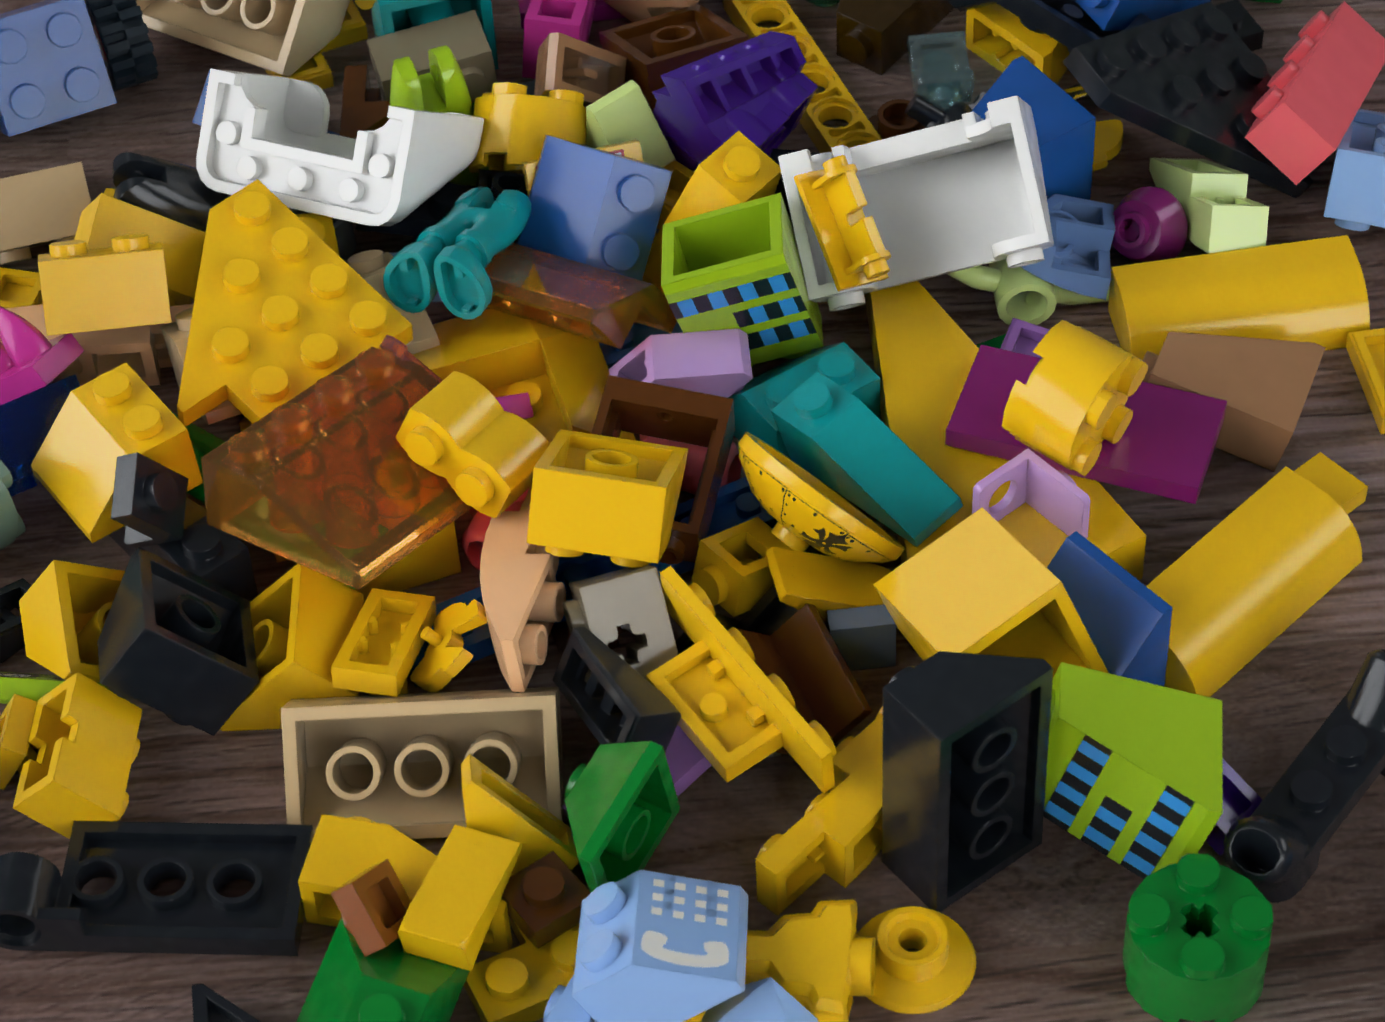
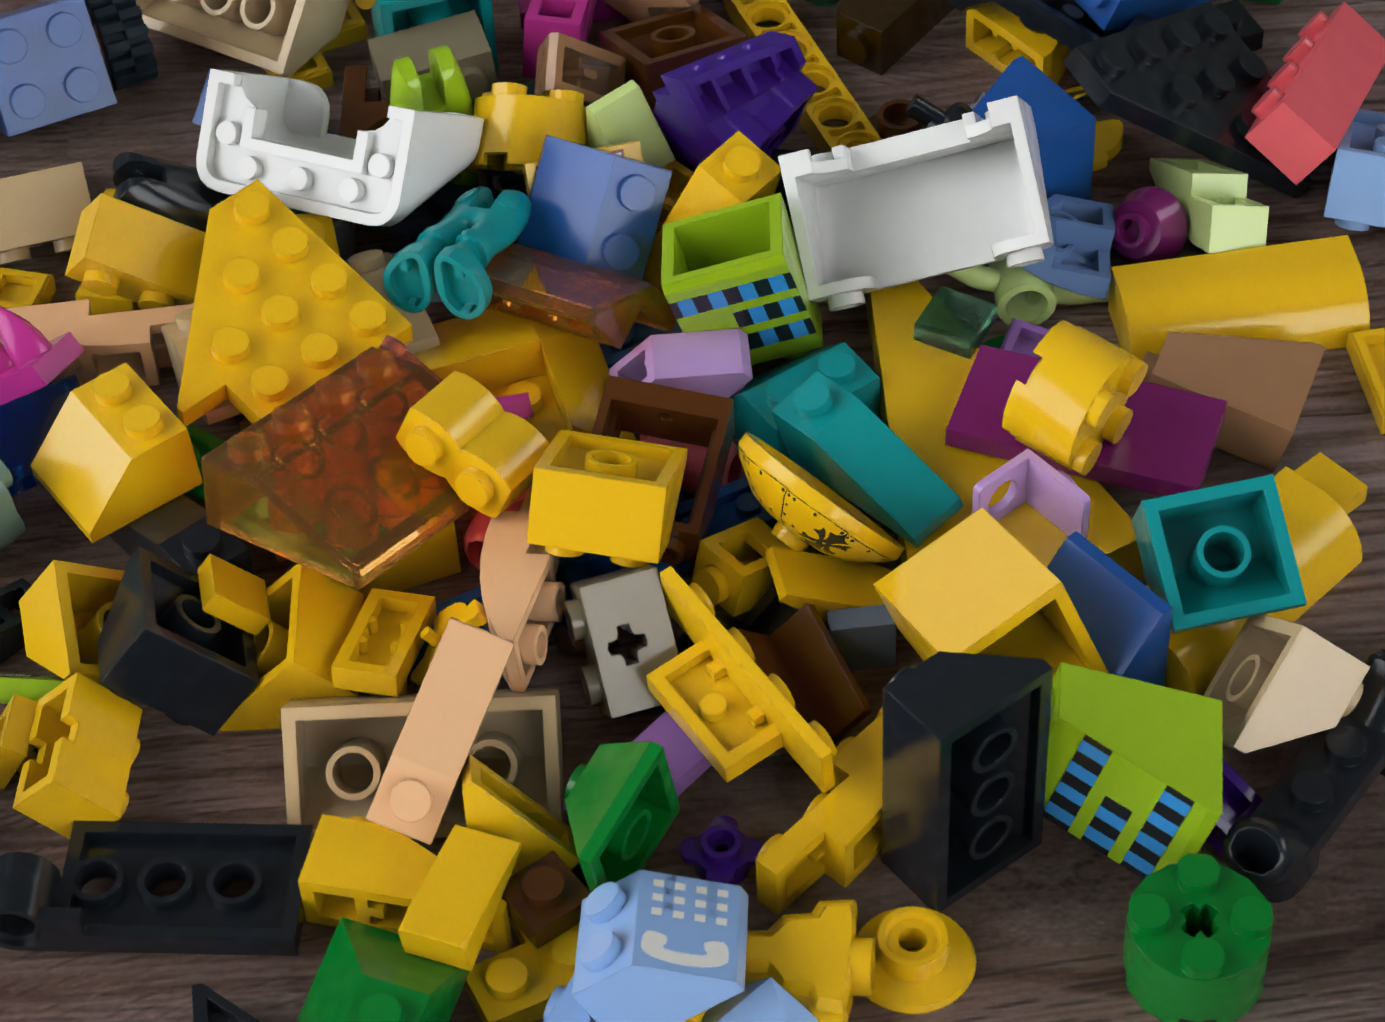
(103, 285): yellow piece -> none
(148, 501): black bracket -> none
(233, 595): none -> yellow tile
(373, 906): dark orange plate -> none
(440, 731): none -> light nougat slope
(631, 706): black slope -> none
(721, 867): none -> dark purple plate
(844, 233): yellow hinge -> none
(940, 68): clear light blue bracket -> none
(955, 322): none -> clear green tile
(1219, 553): none -> teal slope
(1283, 684): none -> tan slope

